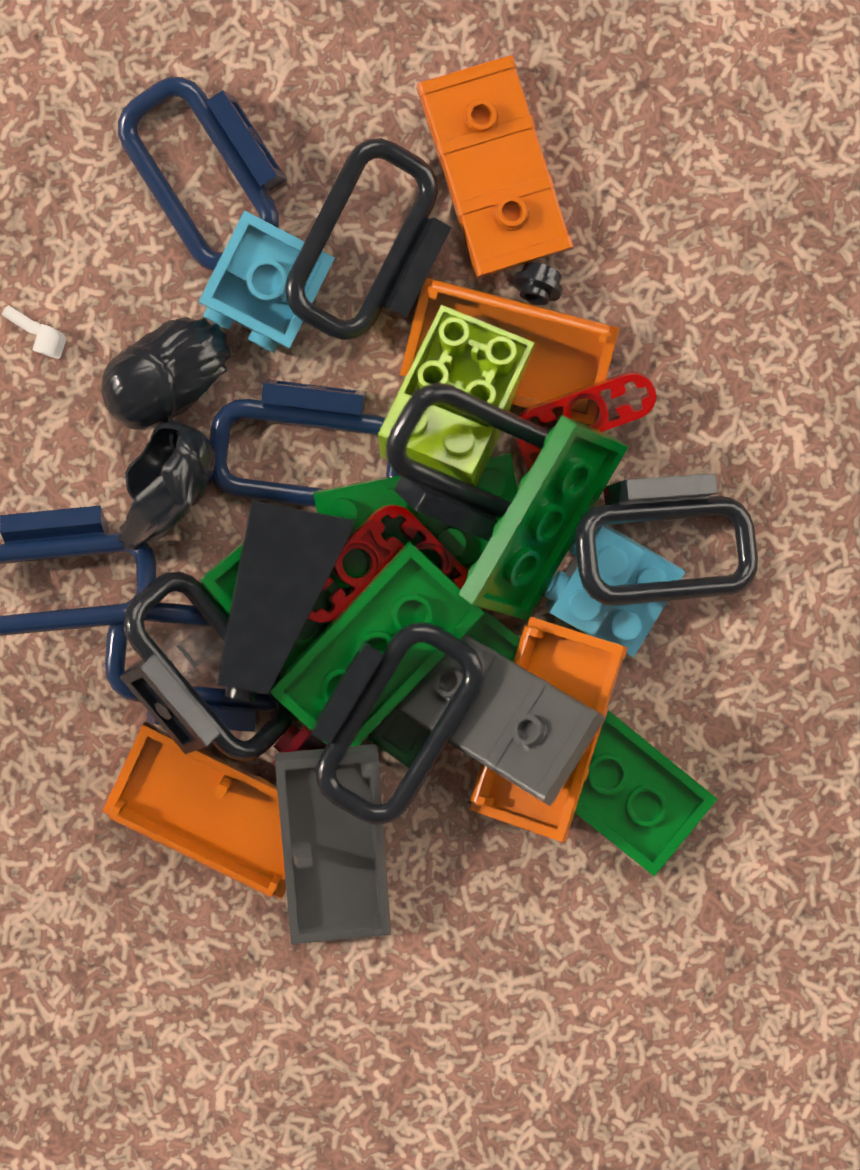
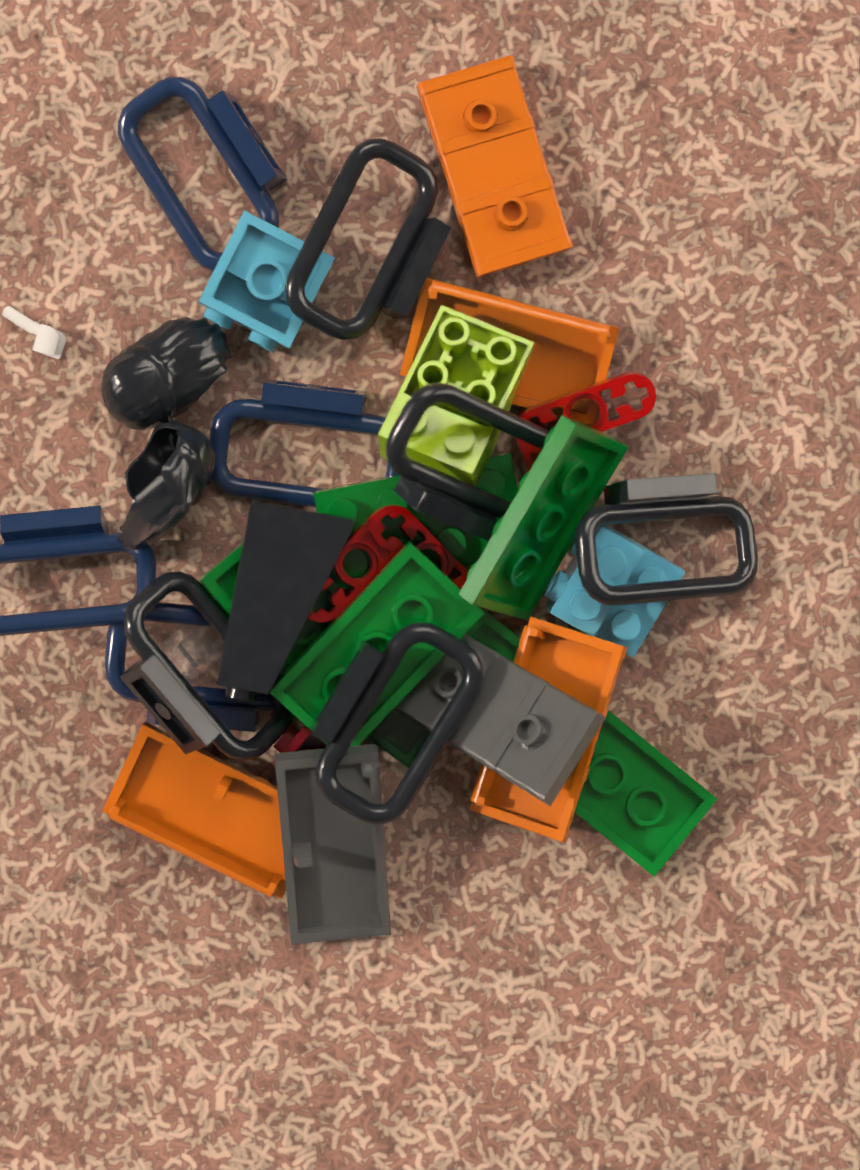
(538, 283): black plate -> none

